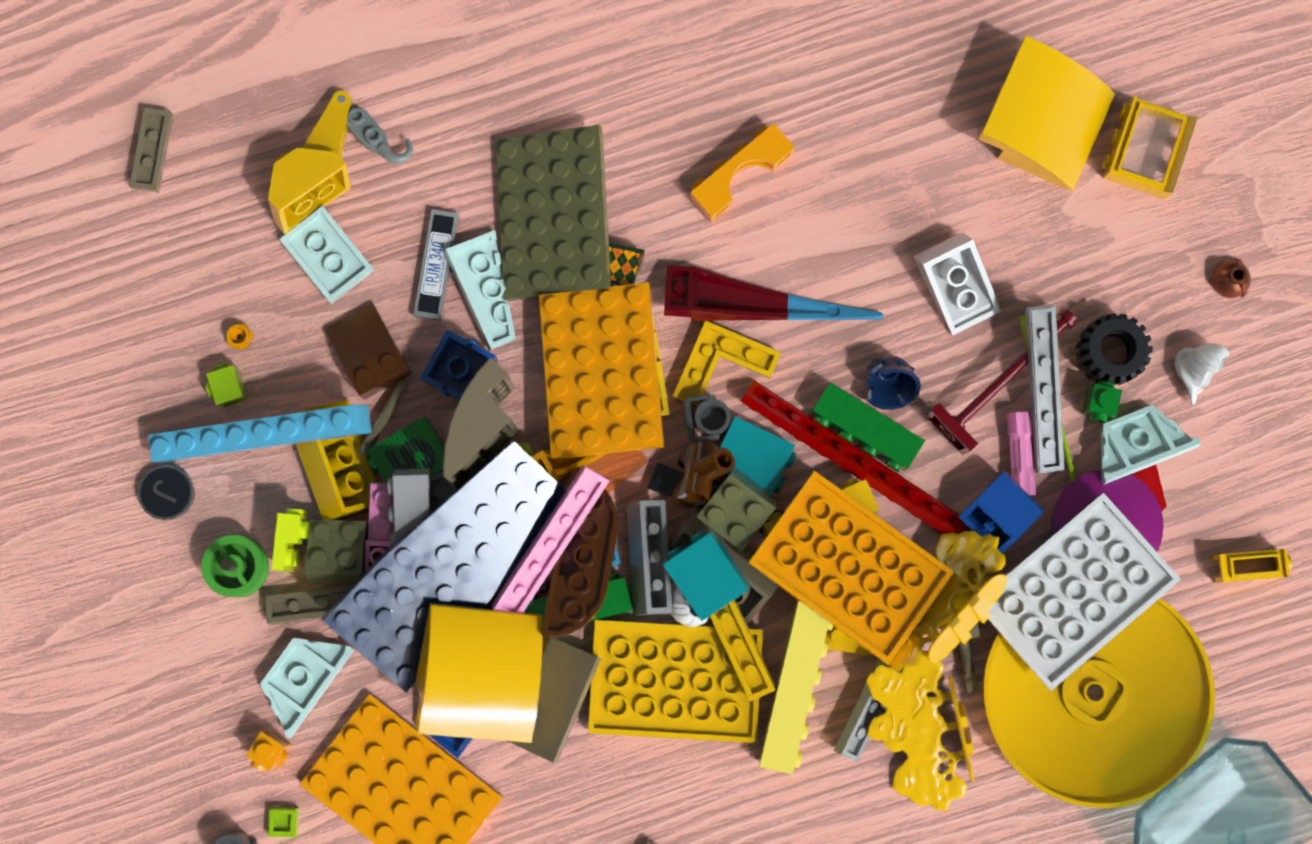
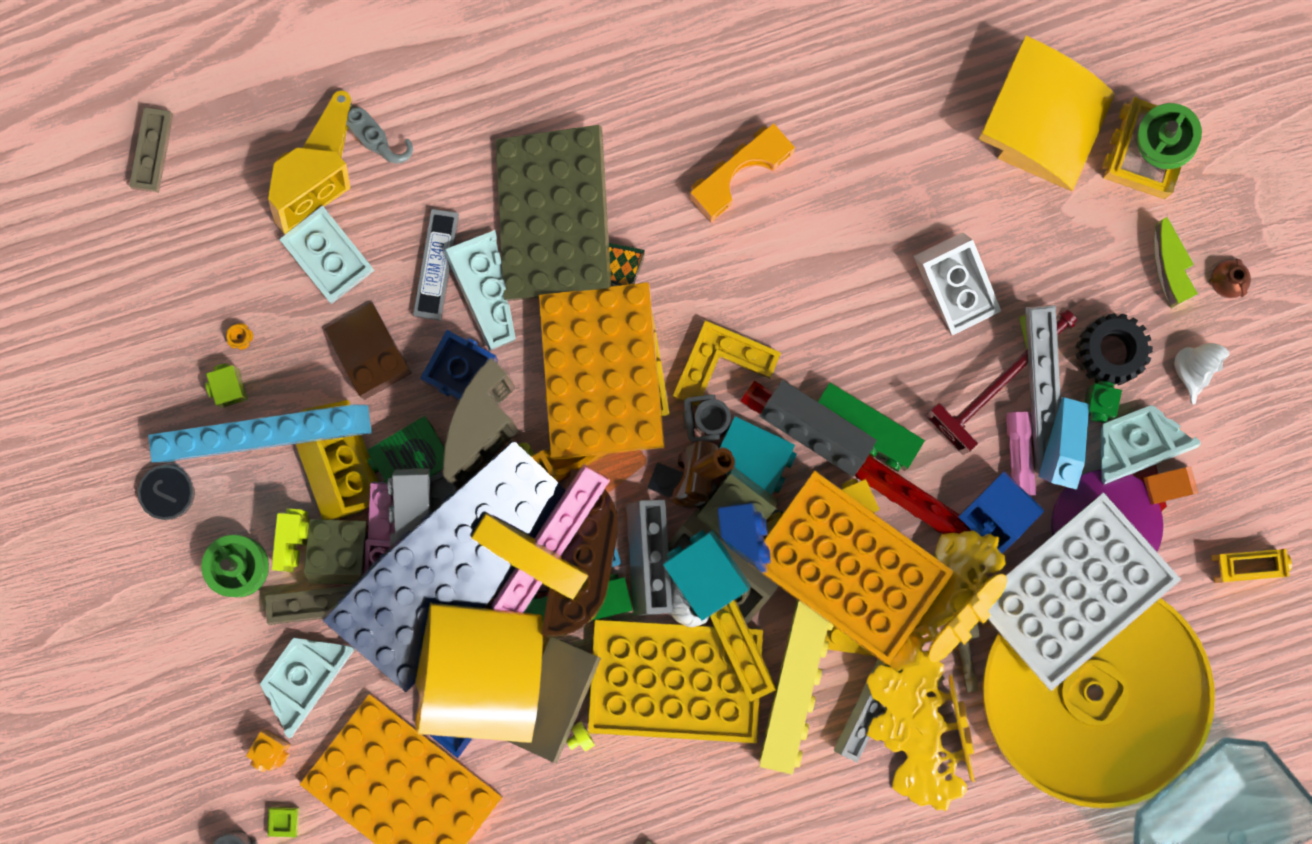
(383, 417): dark tan bar -> none
(529, 556): none -> yellow slope
(580, 737): none -> neon yellow tile
(716, 298): dark red plate -> none
(743, 532): none -> blue slope
(818, 428): none -> dark grey brick
(891, 383): dark blue helmet -> none
(1066, 445): none -> medium azure slope
(1169, 136): none -> bright green wheel
(1171, 264): none -> lime slope
(1171, 485): none -> orange slope

